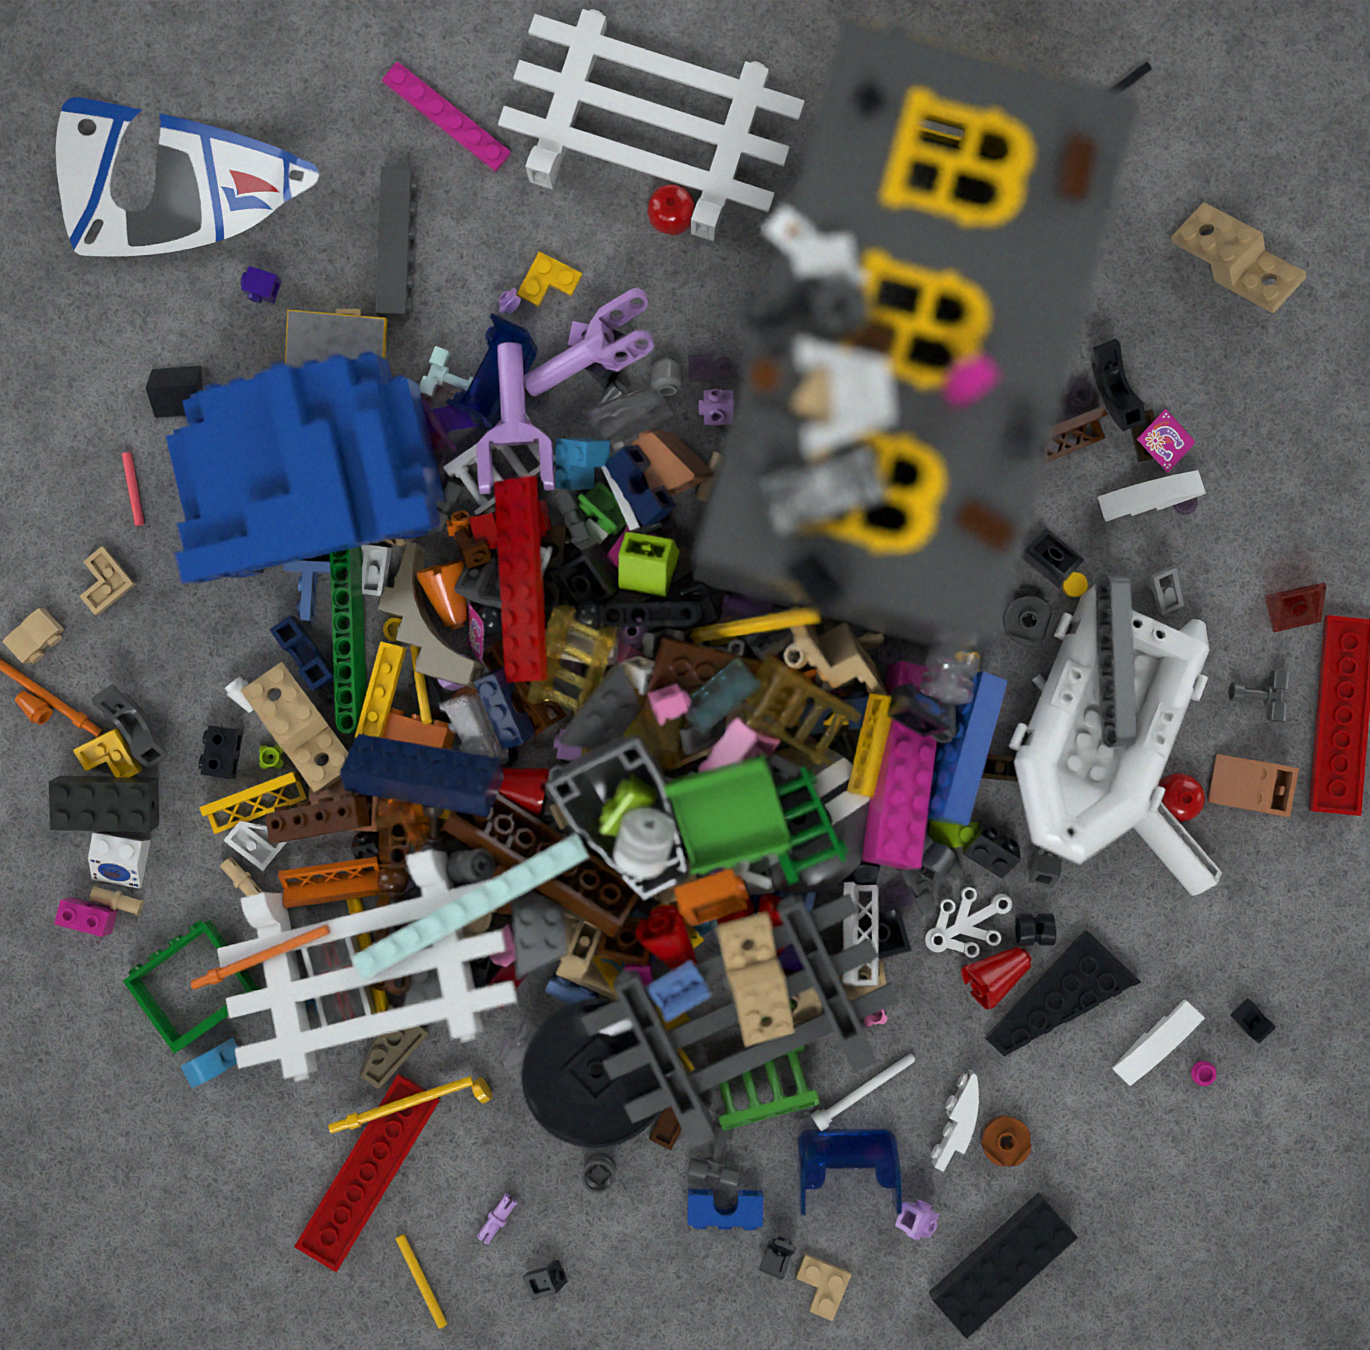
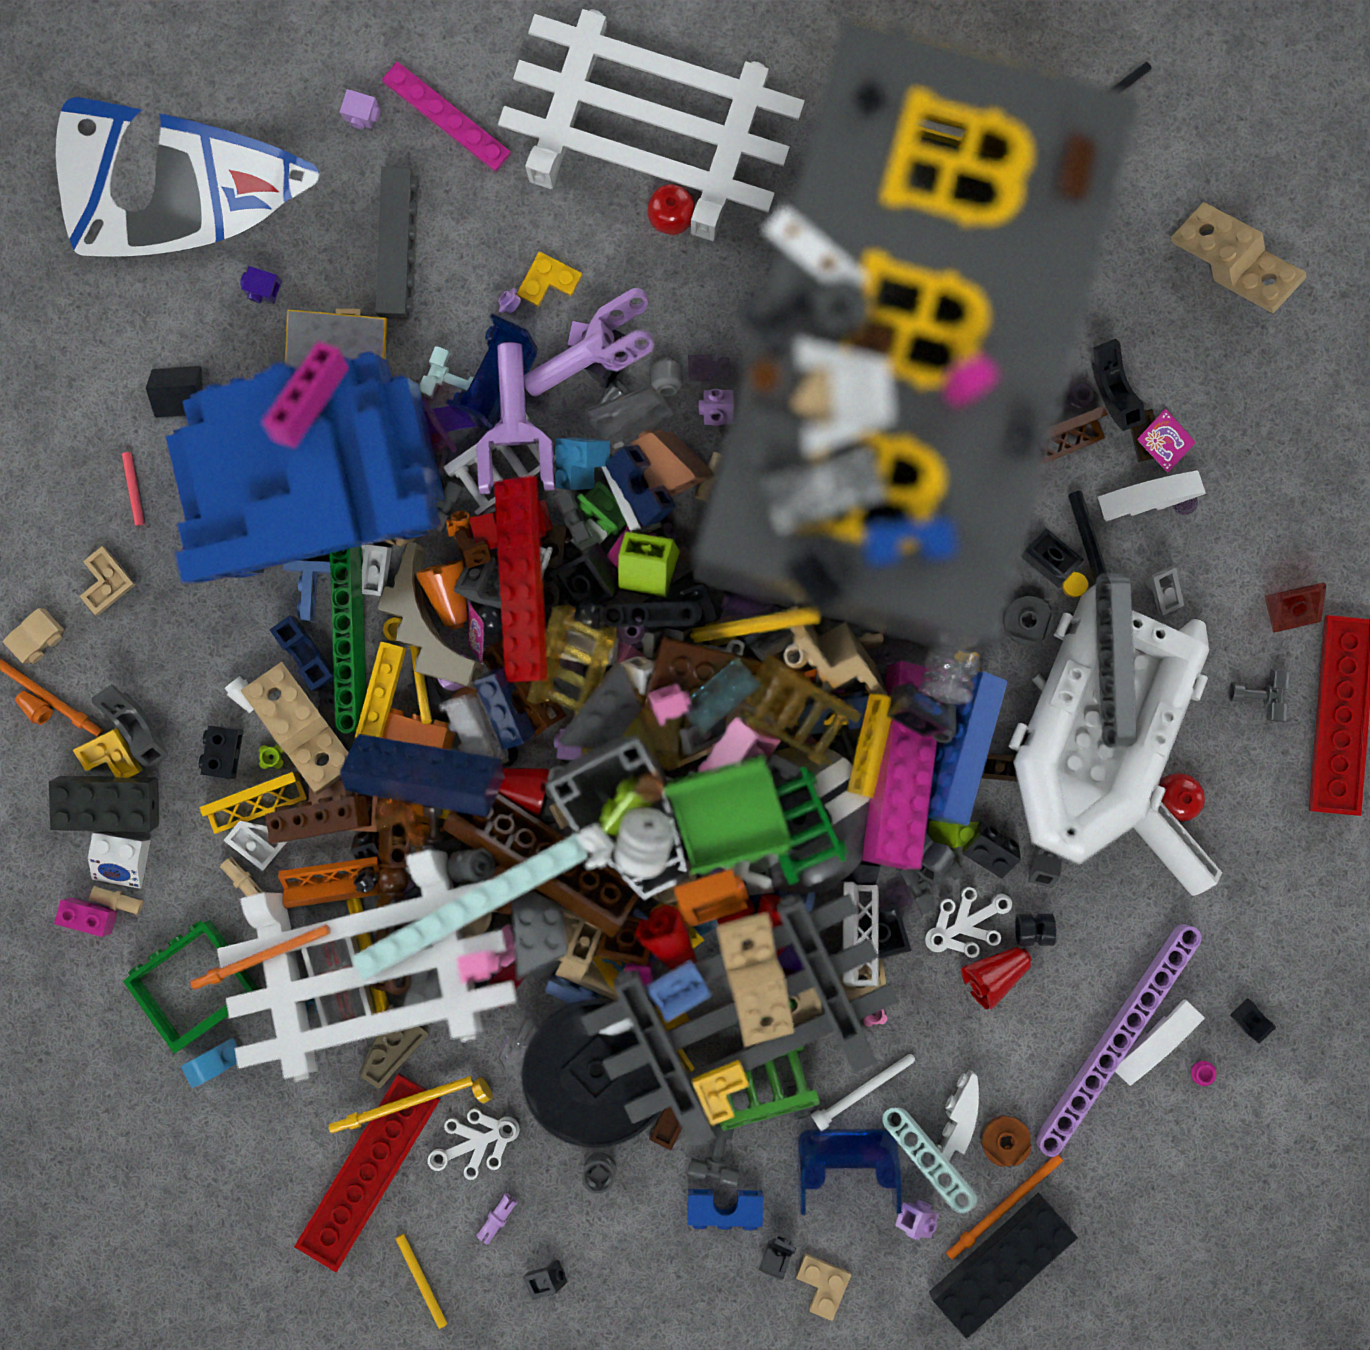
(305, 394): none -> dark pink brick
(360, 109): none -> lavender brick
(365, 881): none -> black plate
(477, 1141): none -> white plant
(478, 965): none -> bright pink brick
(597, 844): none -> white bracket
(650, 788): none -> clear orange tile
(714, 1087): none -> yellow plate
(823, 255): white plate -> none
(933, 537): none -> blue arch
(941, 1164): none -> light aqua beam
(968, 1239): none -> orange bar
(985, 526): reddish brown tile -> none
(1069, 988): black wing -> none
(1087, 534): none -> black axle
(1117, 1052): none -> lavender beam
(1253, 785): nougat slope -> none

